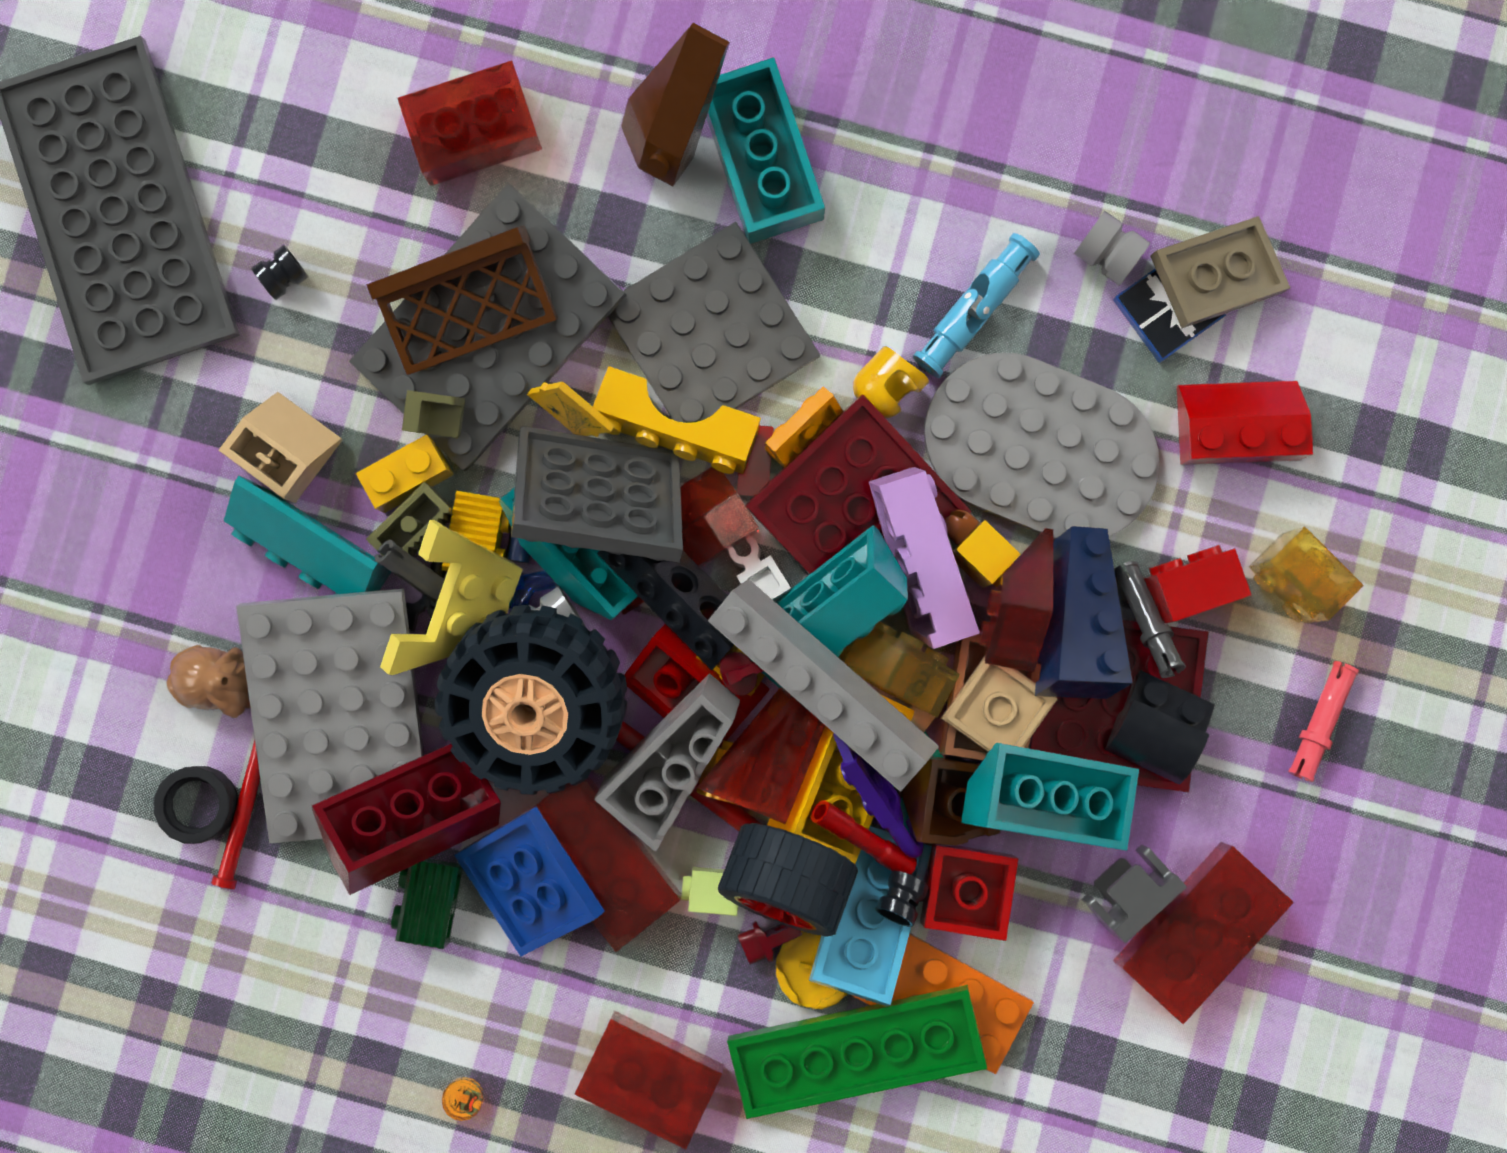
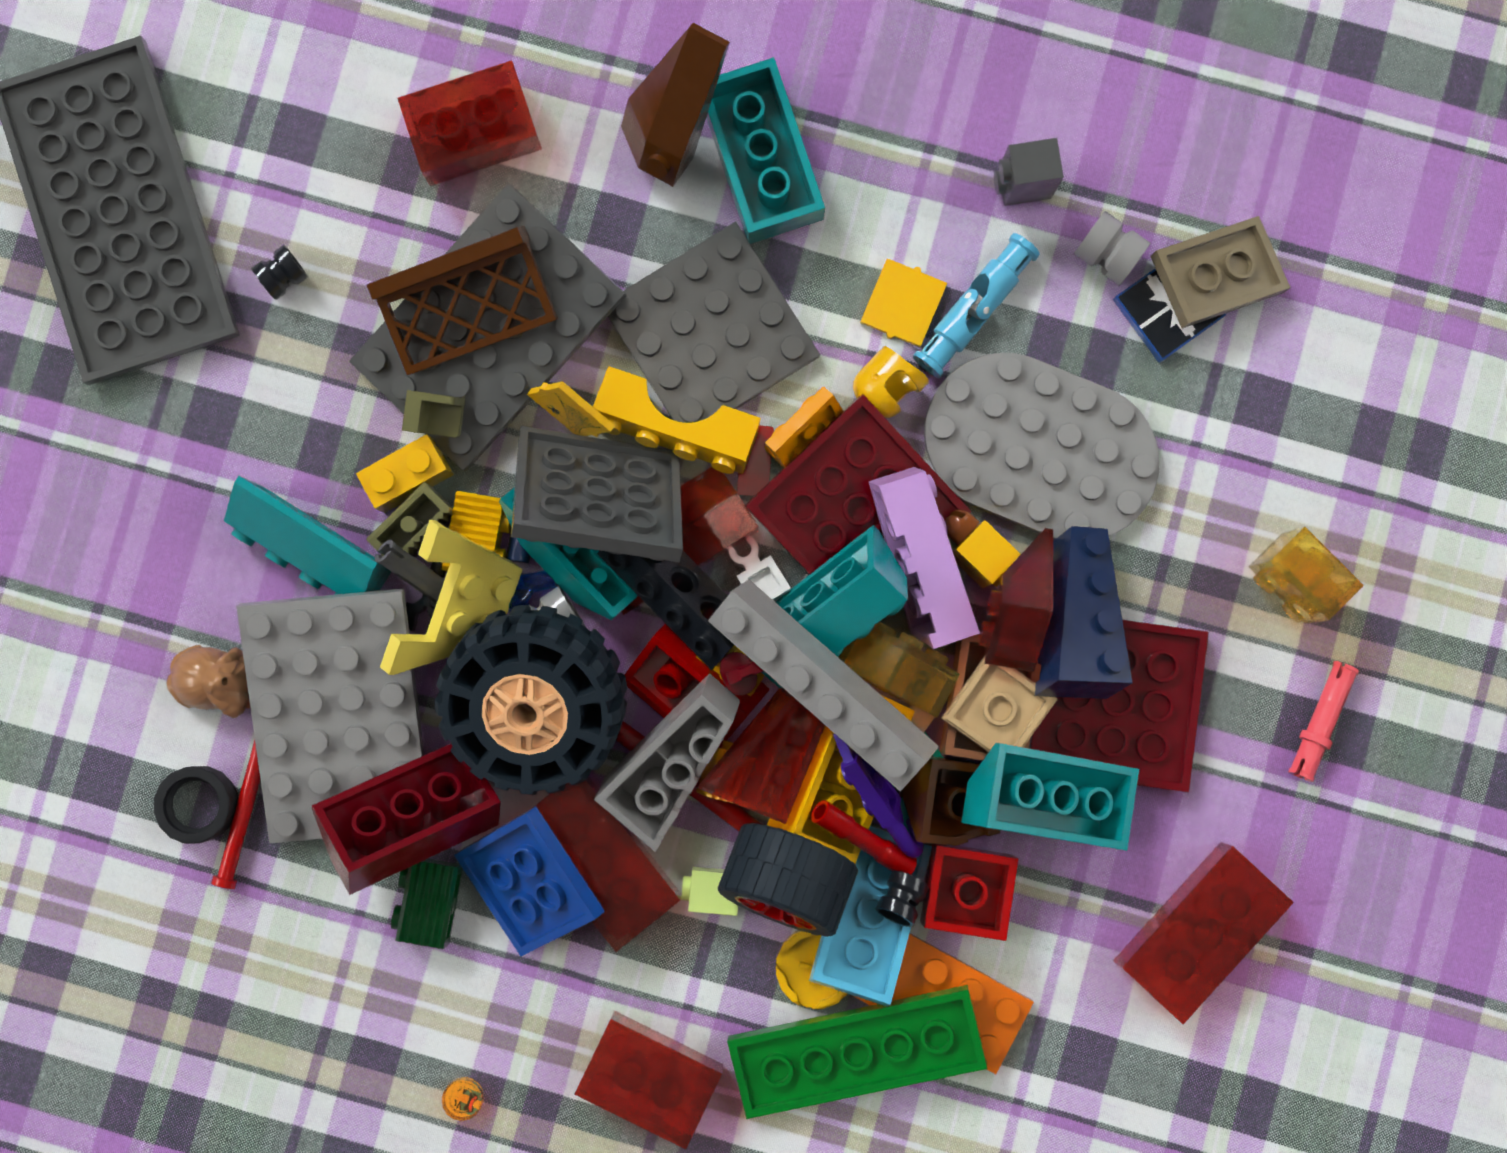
(281, 446): tan slope -> none
(759, 944): dark red piece -> none
(903, 302): none -> yellow piece
(1029, 172): none -> dark grey brick
(1134, 894): dark grey panel -> none
(1154, 632): dark grey pin -> none
(1161, 728): black brick -> none
(1202, 584): red brick -> none
(1243, 423): red slope -> none

